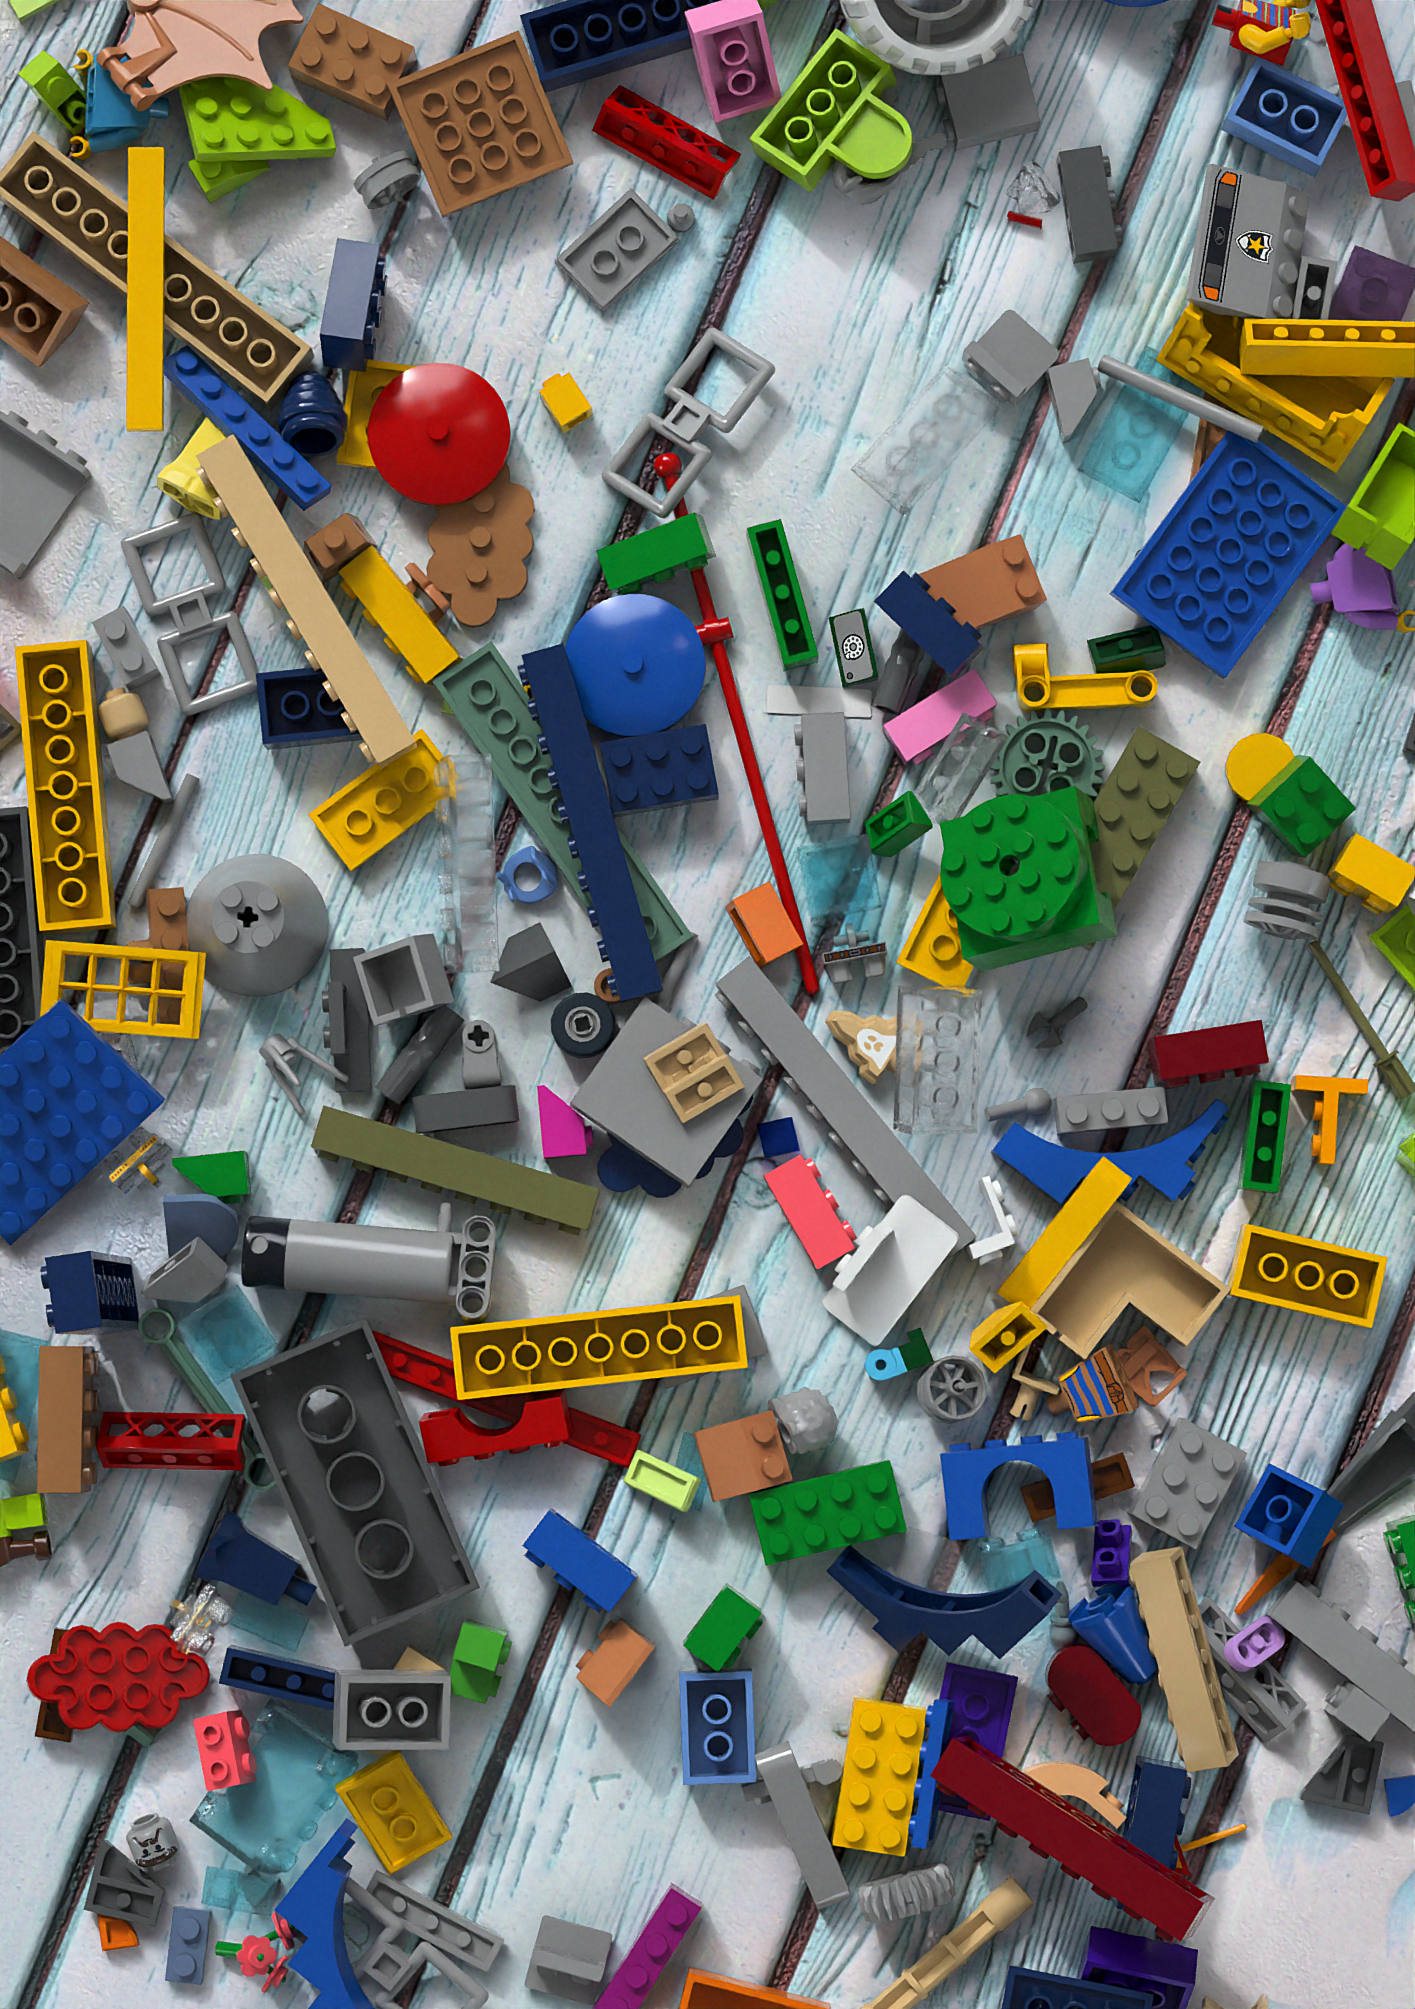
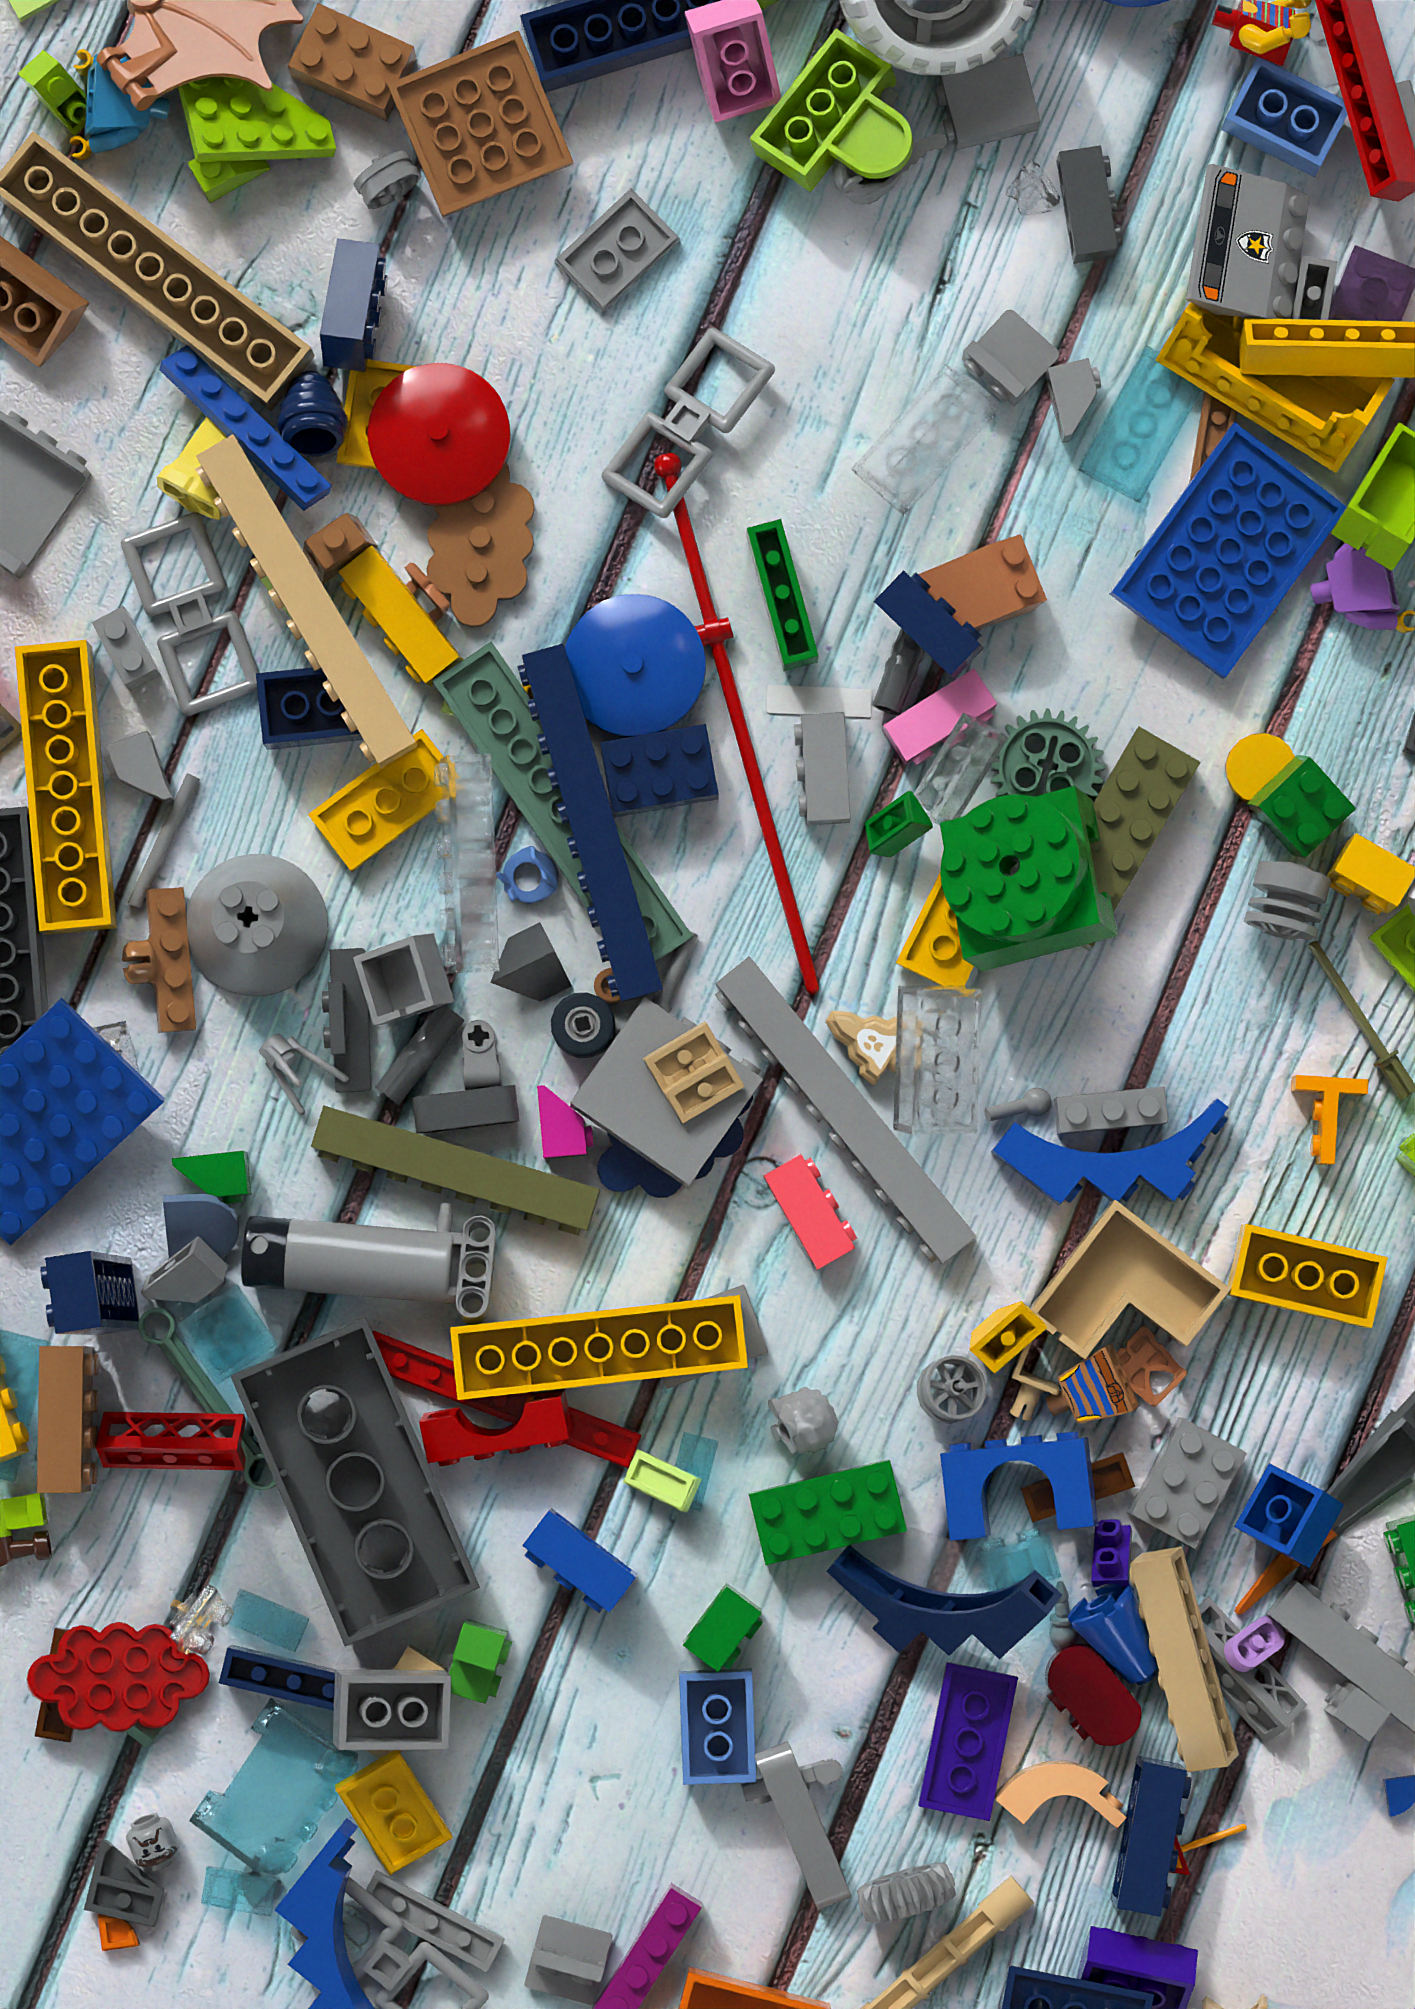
(122, 714): tan head -> none
(139, 1166): clear hips -> none
(145, 289): yellow tile -> none
(188, 1945): sand blue plate -> none
(191, 992): yellow piece -> none
(225, 1750): coral bracket -> none
(252, 1564): dark blue piece -> none
(258, 1955): coral plant -> none
(565, 401): yellow brick -> none
(614, 1661): nougat slope -> none
(656, 554): green brick -> none
(663, 144): red fence -> none
(680, 217): light grey piece -> none
(742, 1456): nougat slope -> none
(763, 925): orange brick -> none
(778, 1138): clear blue slope -> none
(839, 877): clear light blue brick -> none
(853, 648): slope -> none
(871, 954): light grey hips -> none
(879, 1776): yellow brick -> none
(886, 1364): leg -> none
(888, 1269): white bracket -> none
(923, 1824): blue plate -> none
(991, 1247): white bracket -> none
(1026, 220): red leg -> none
(1056, 1022): dark grey bar -> none
(1065, 1233): yellow beam -> none
(1072, 1838): dark red brick -> none
(1074, 691): yellow piece -> none
(1127, 651): dark green slope -> none
(1180, 398): light grey piece -> none
(1208, 1054): dark red brick -> none
(1264, 1136): green brick -> none
(1347, 1776): dark grey wing -> none

